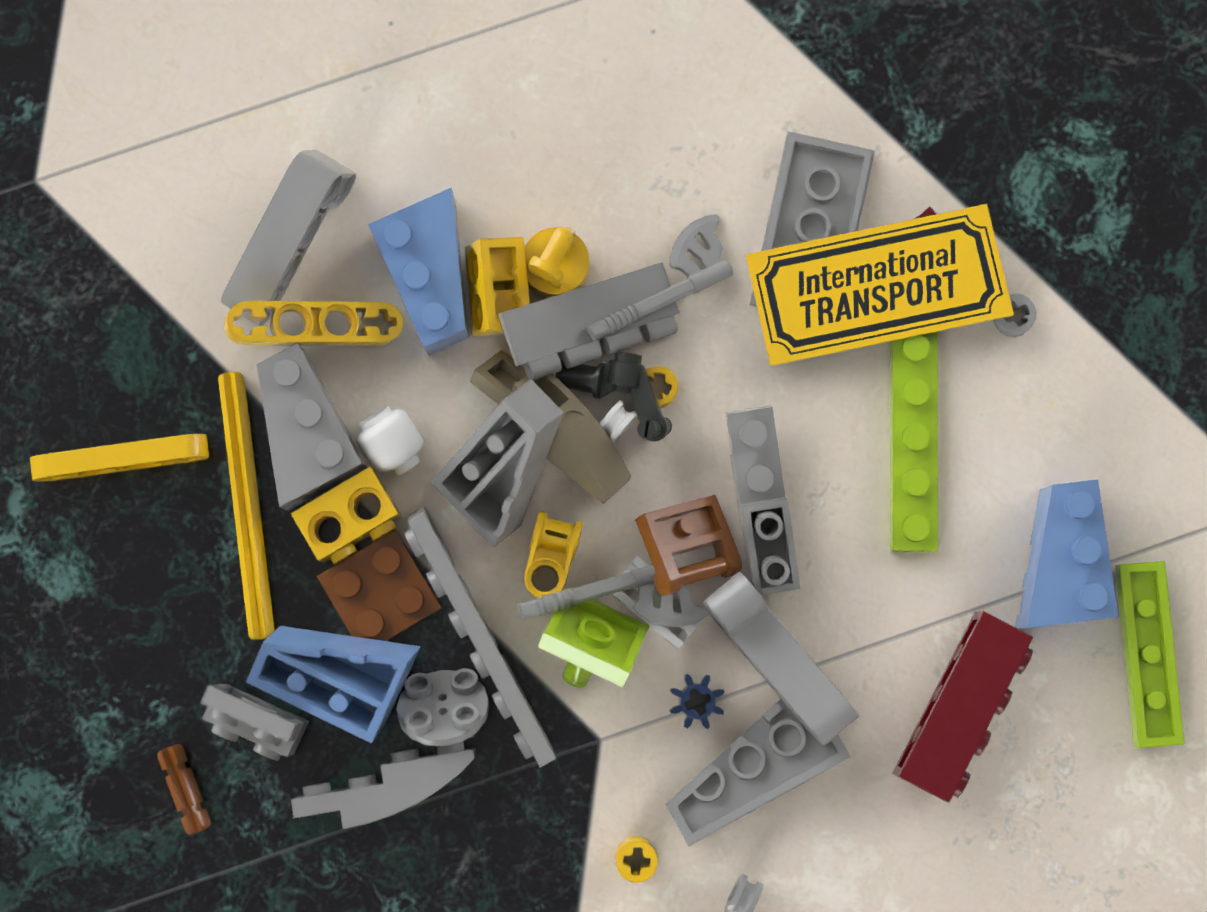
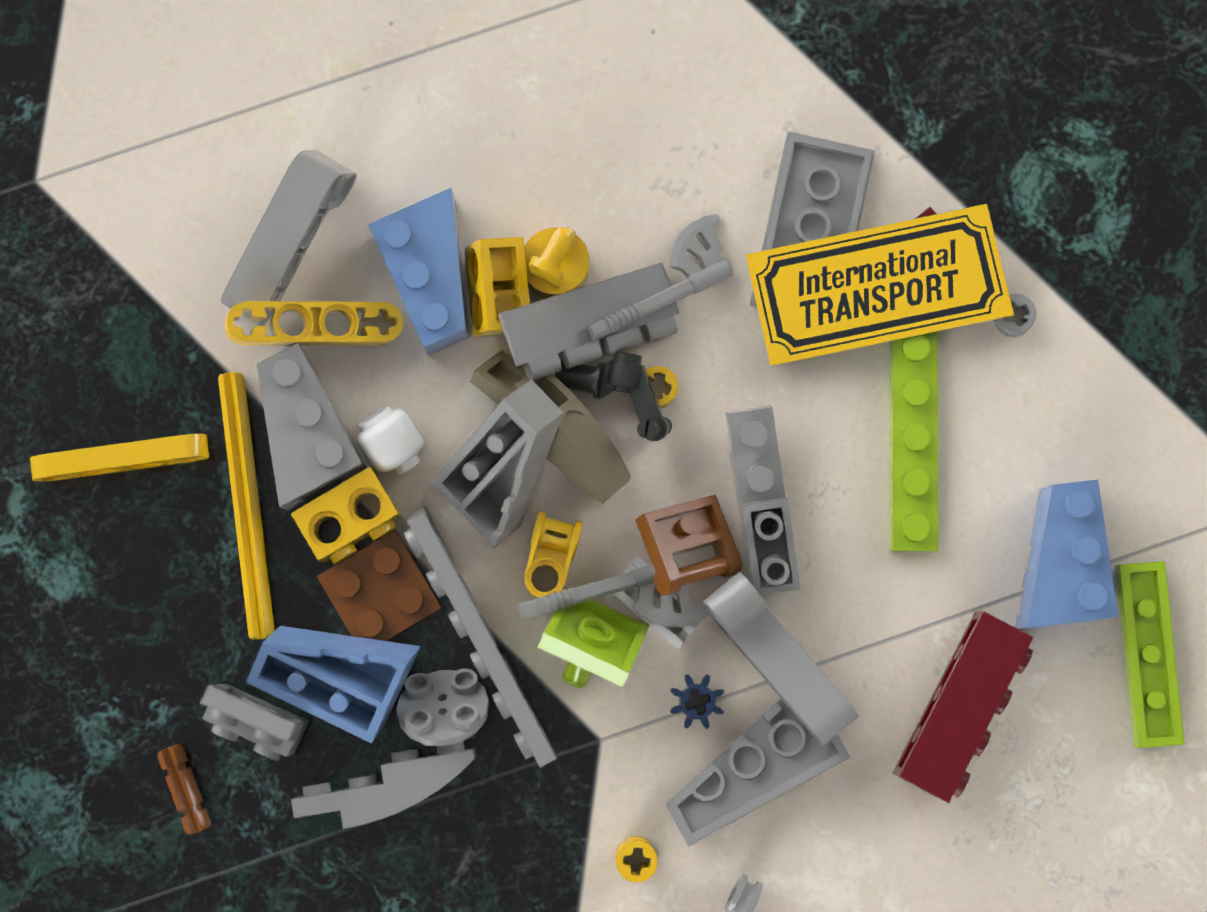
(617, 421): white bush -> none

